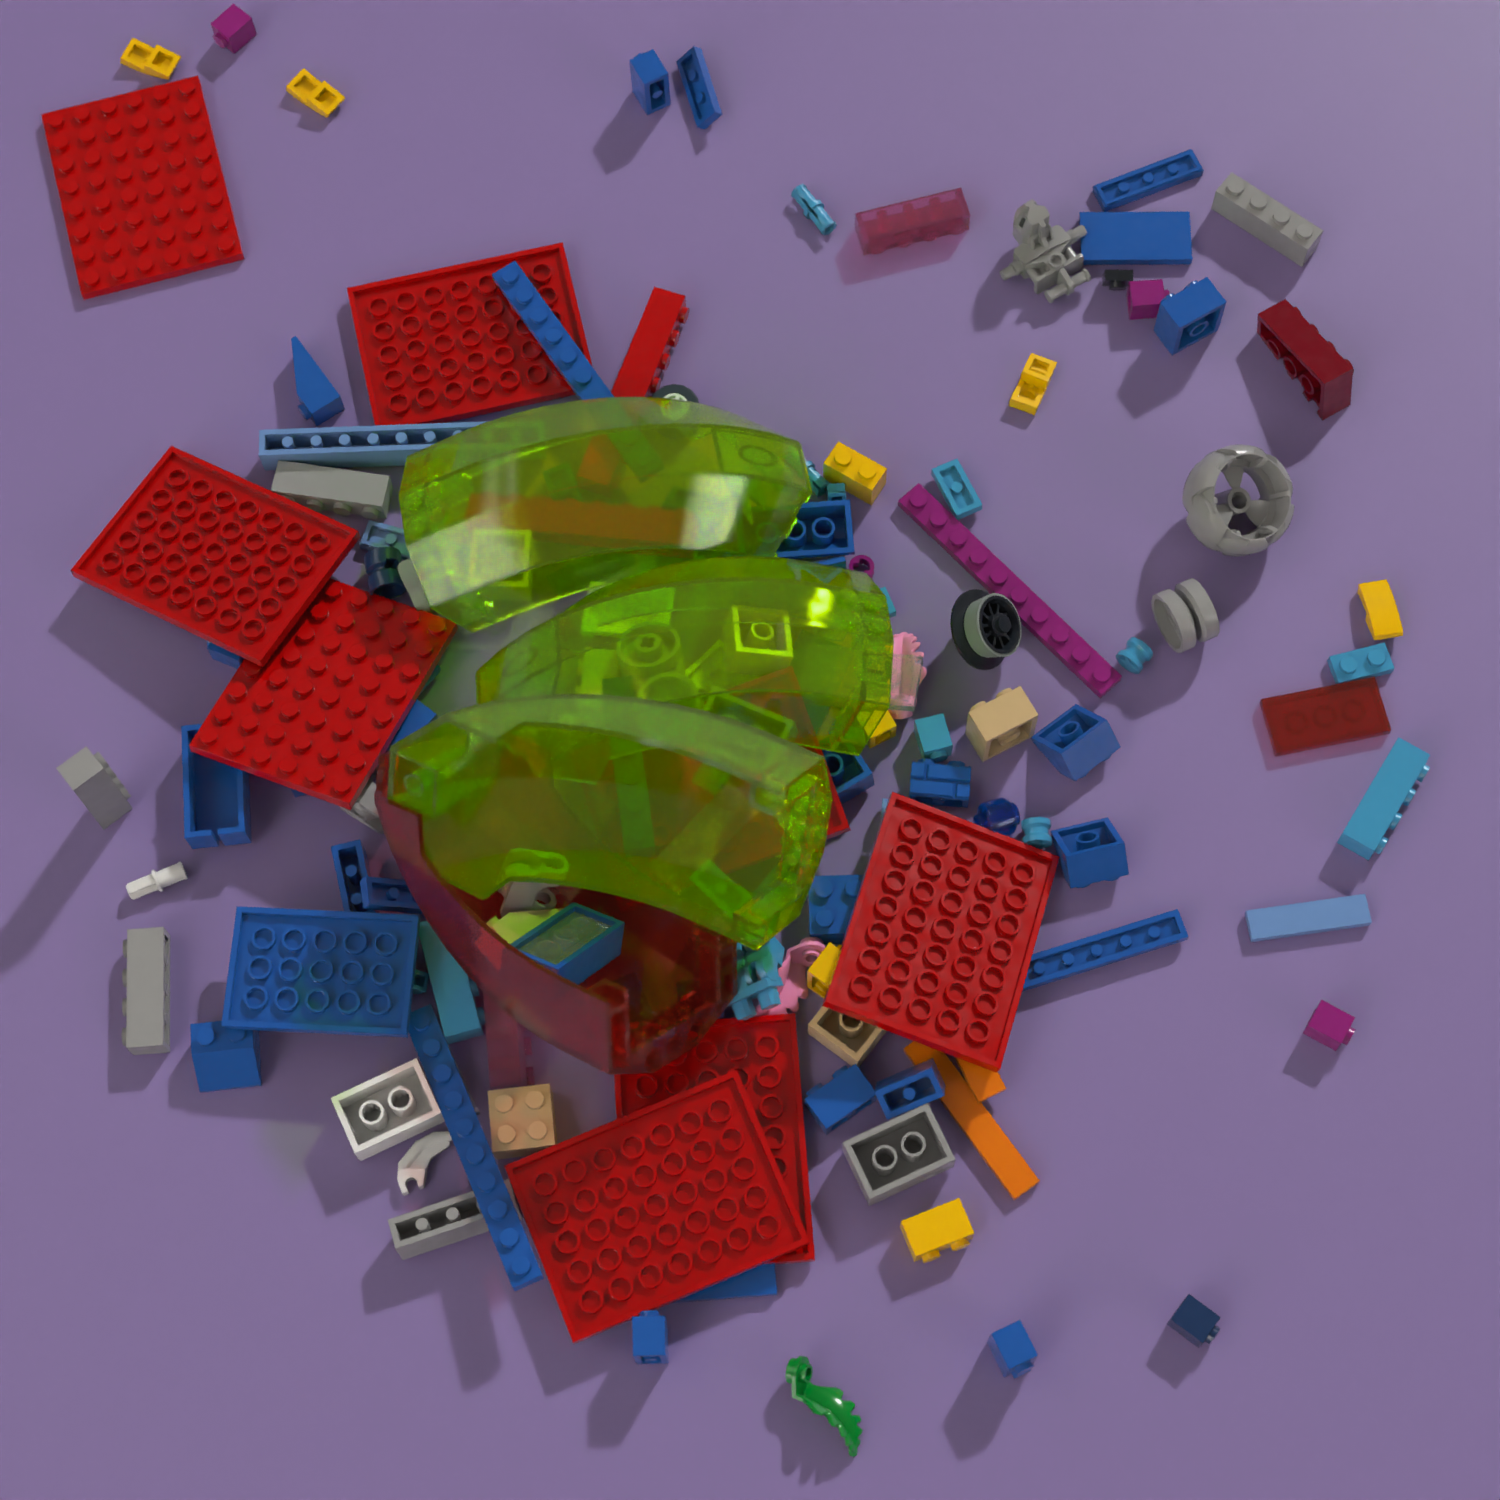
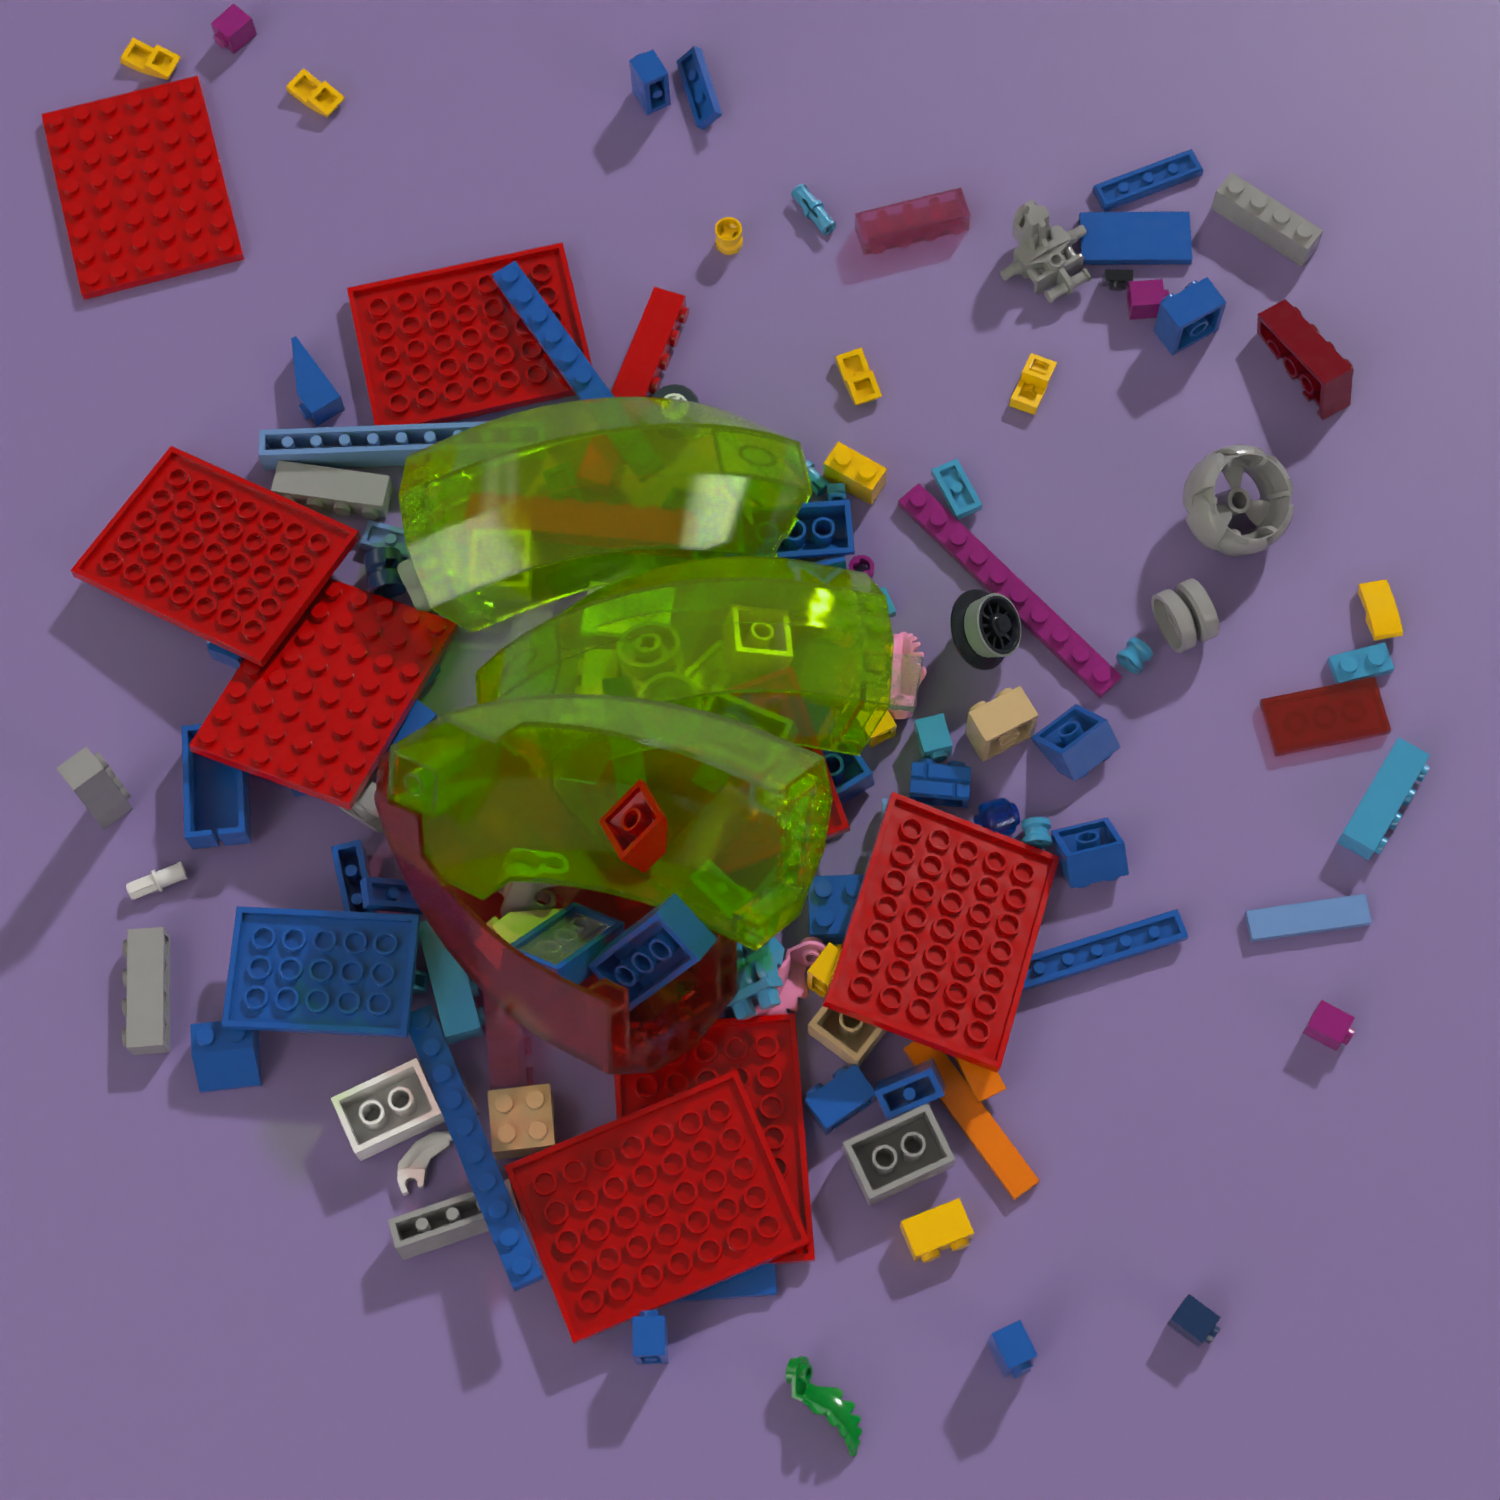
(637, 827): none -> red slope
(654, 950): none -> blue brick
(728, 236): none -> yellow wheel
(857, 376): none -> yellow slope

